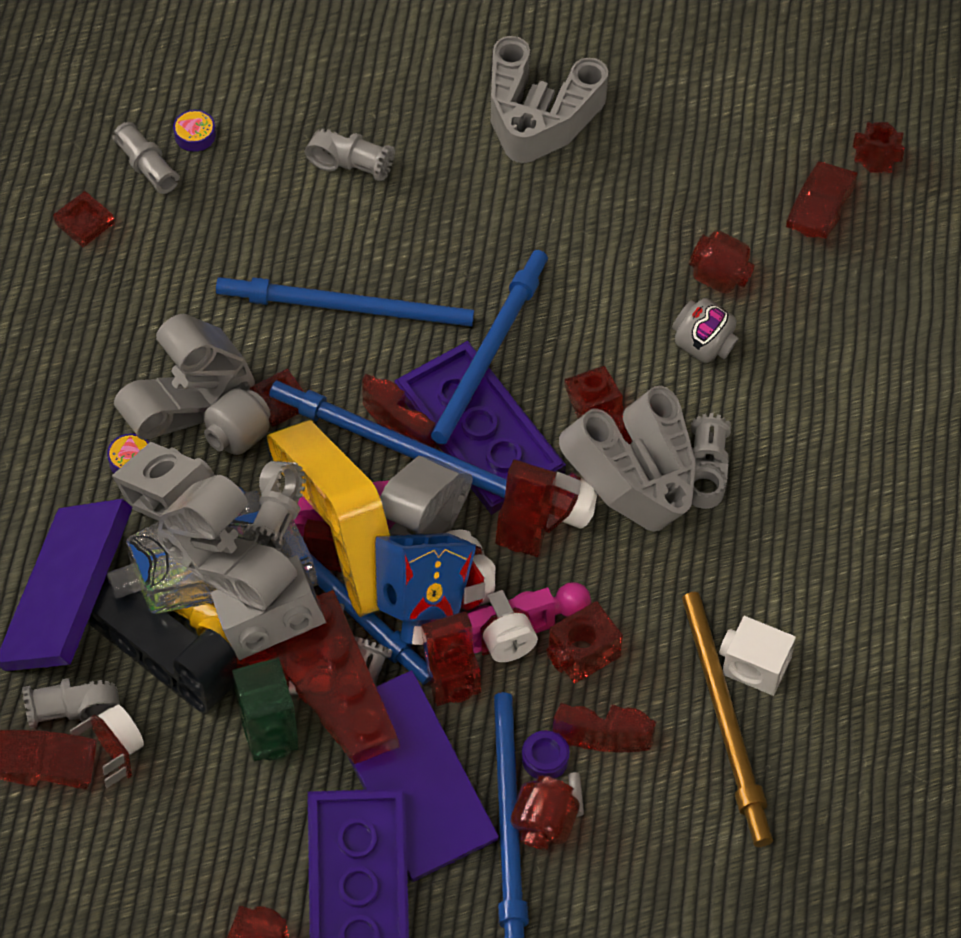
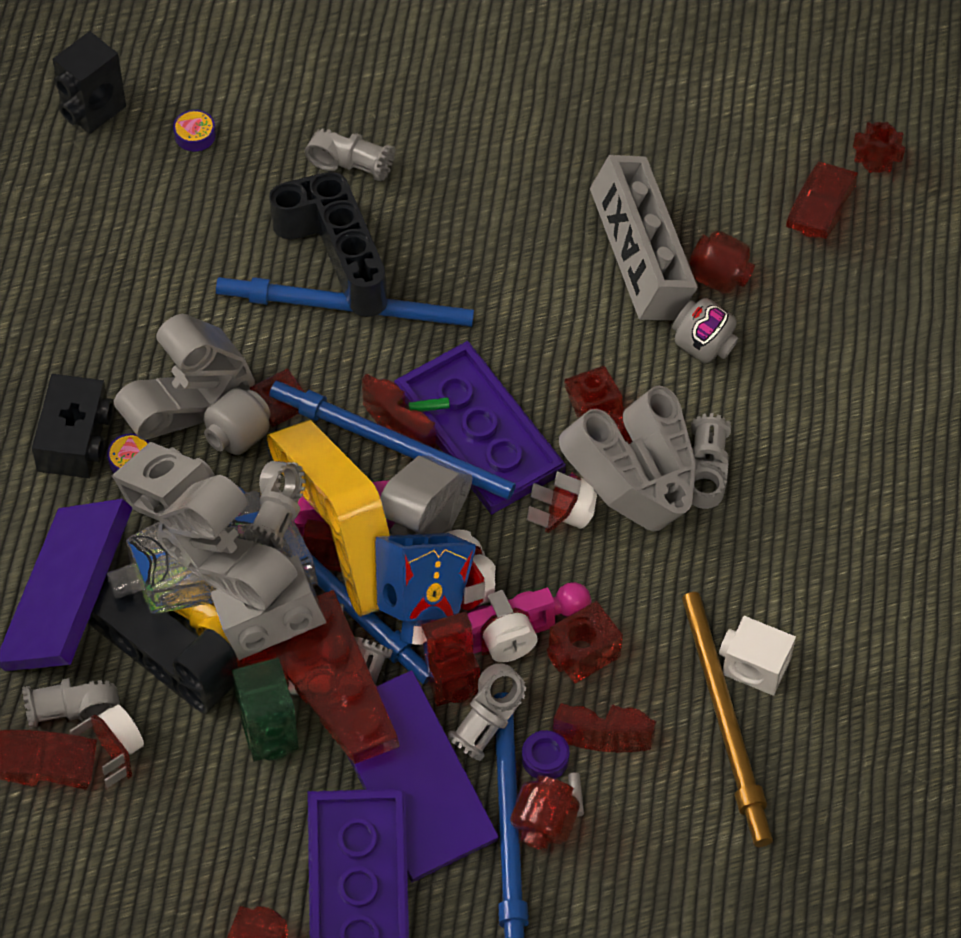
(71, 426): none -> black brick
(83, 219): clear red tile -> none
(89, 82): none -> black brick
(145, 157): light grey pin -> none
(328, 207): none -> black beam
(429, 405): none -> green piece
(488, 712): none -> light grey connector
(521, 289): blue bar -> none
(525, 508): clear red slope -> none
(529, 129): light grey connector -> none
(643, 238): none -> light grey brick

